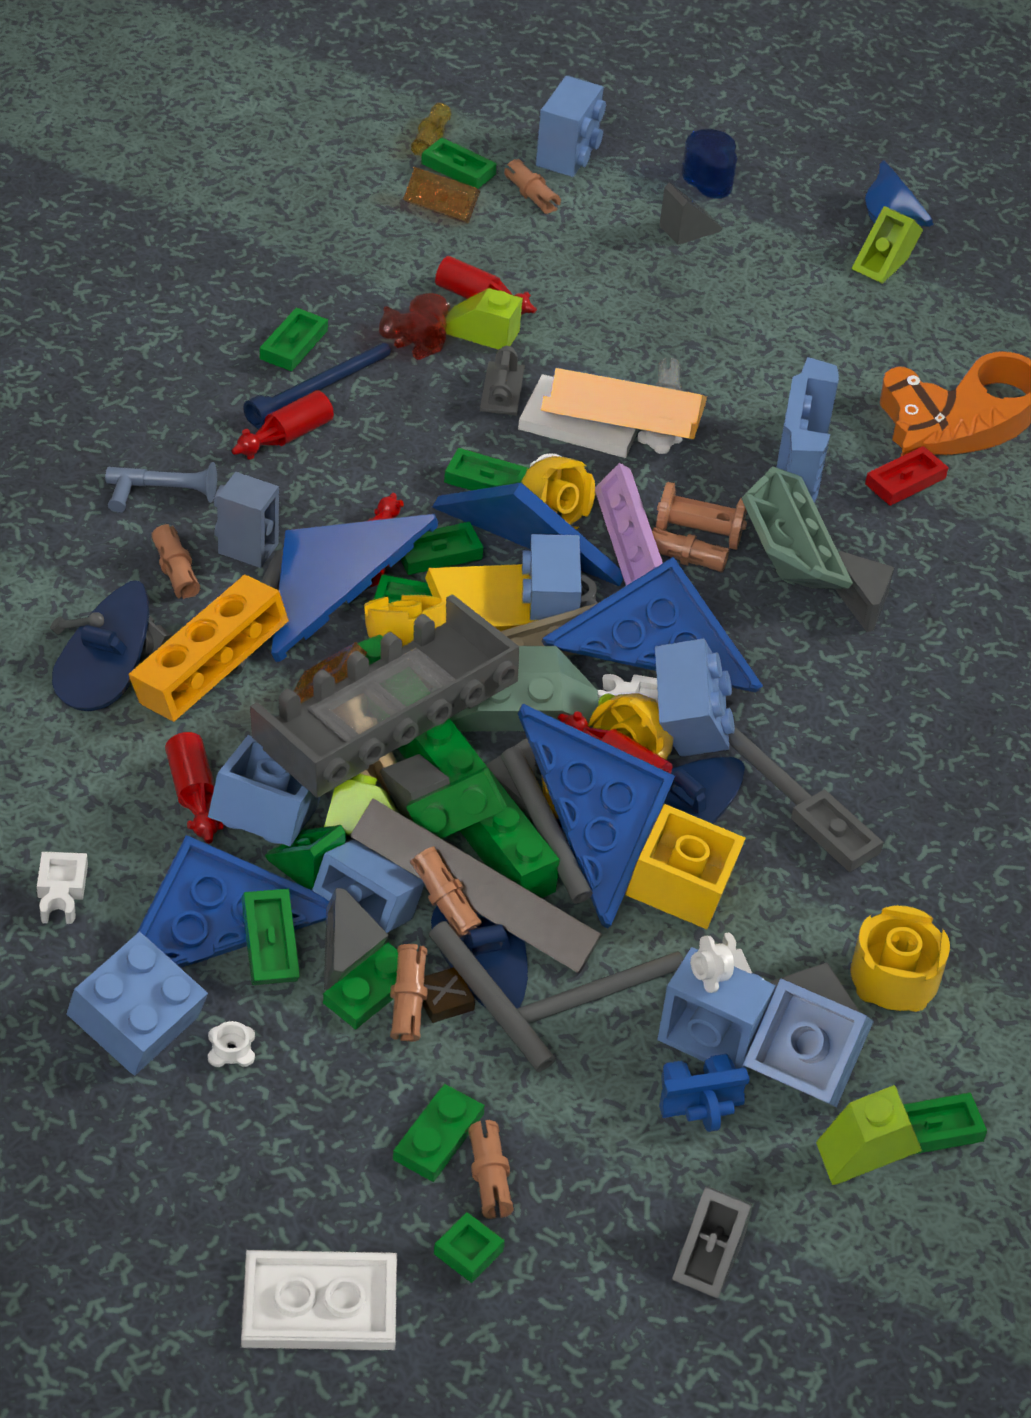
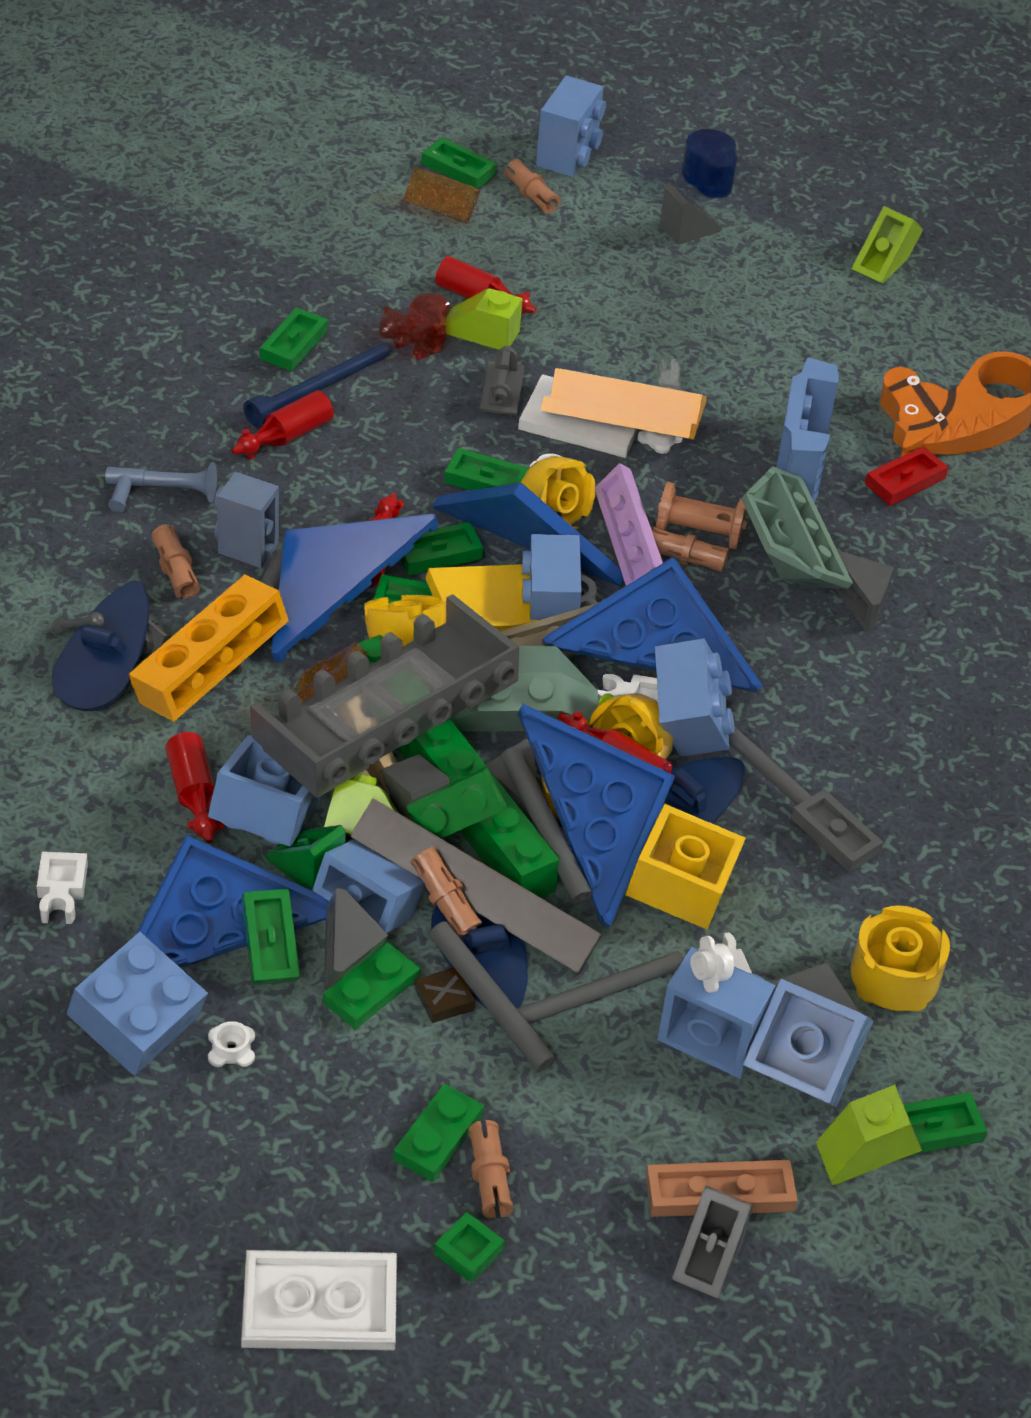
(408, 992): nougat pin -> none
(431, 128): clear yellow pin -> none
(679, 1187): none -> nougat plate
(703, 1095): blue hips -> none
(891, 192): blue hat -> none

